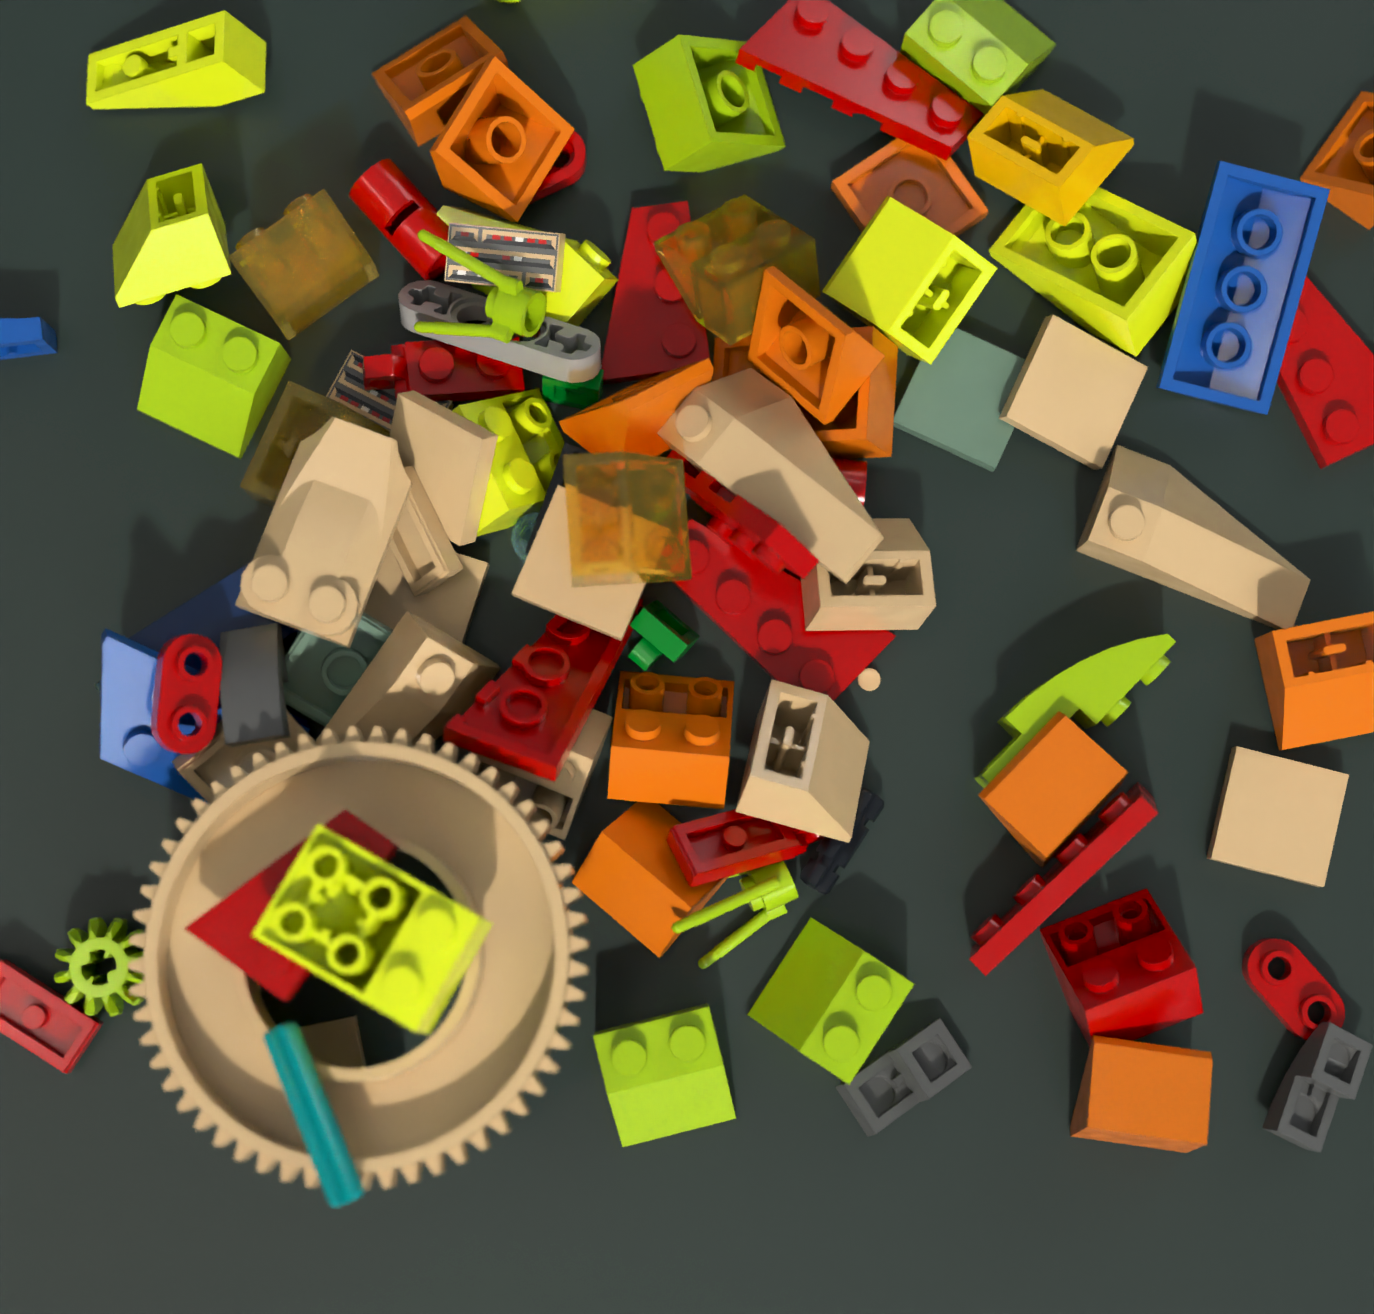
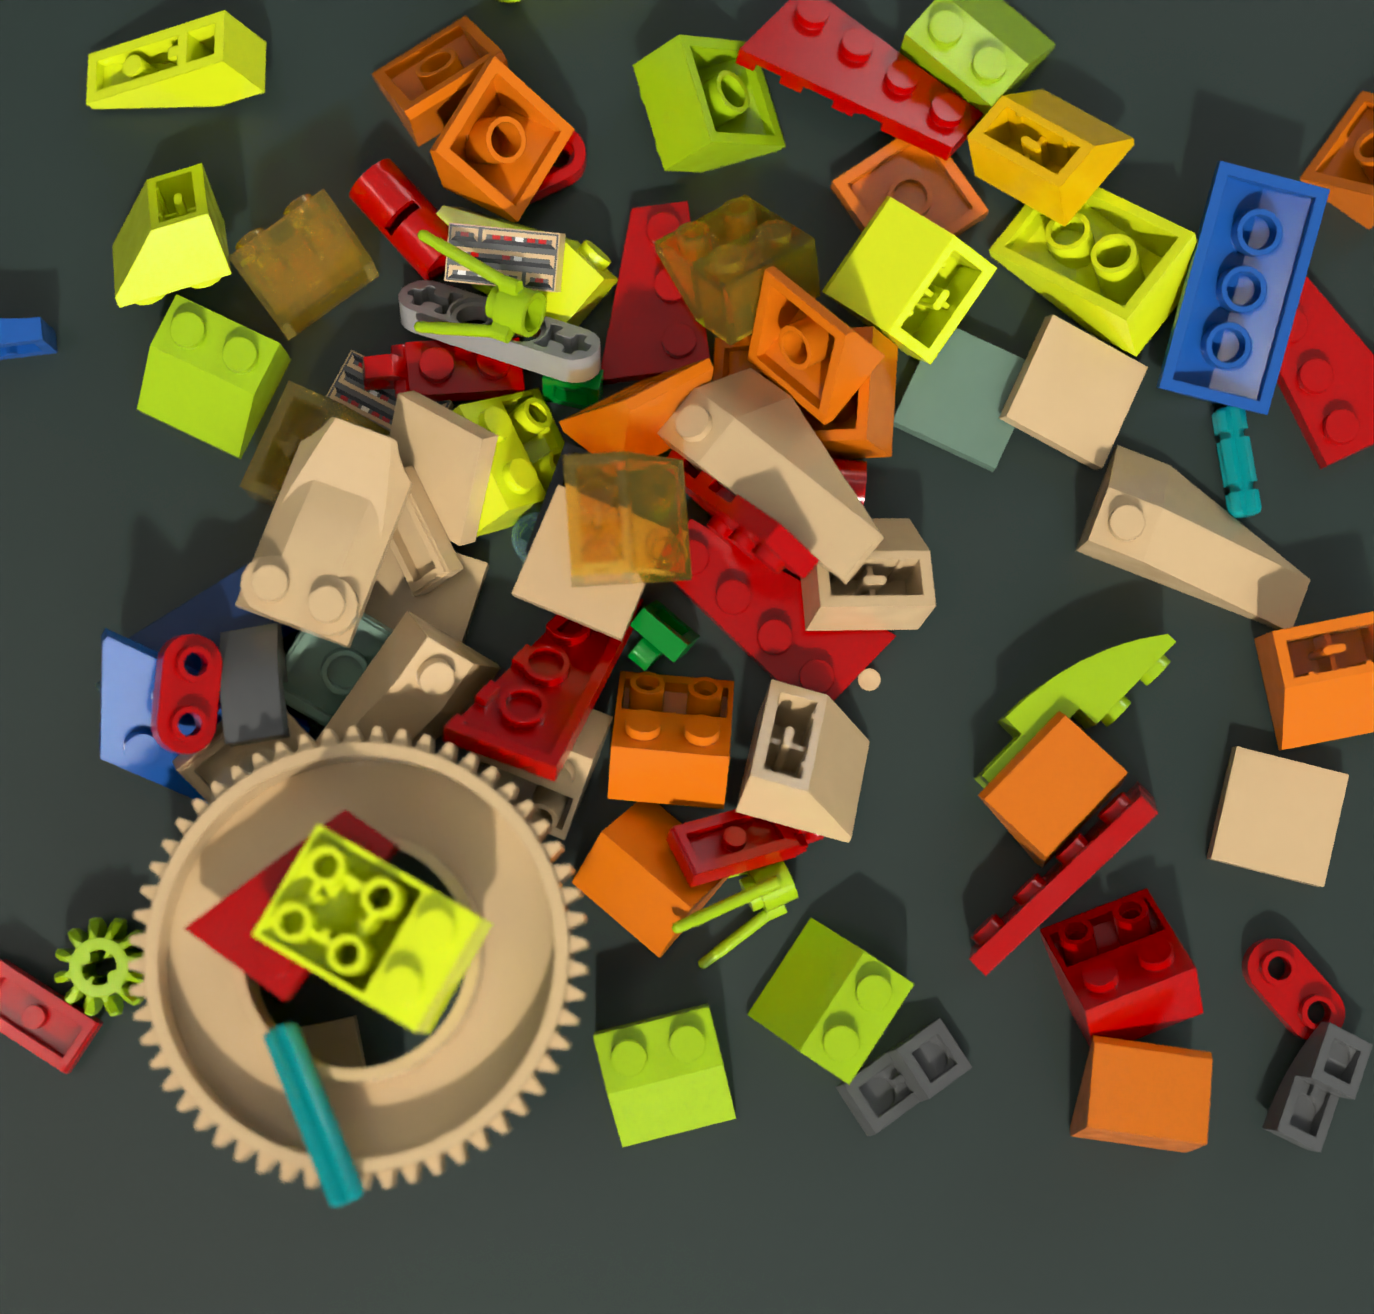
(834, 853): black axle -> none
(1236, 462): none -> teal axle

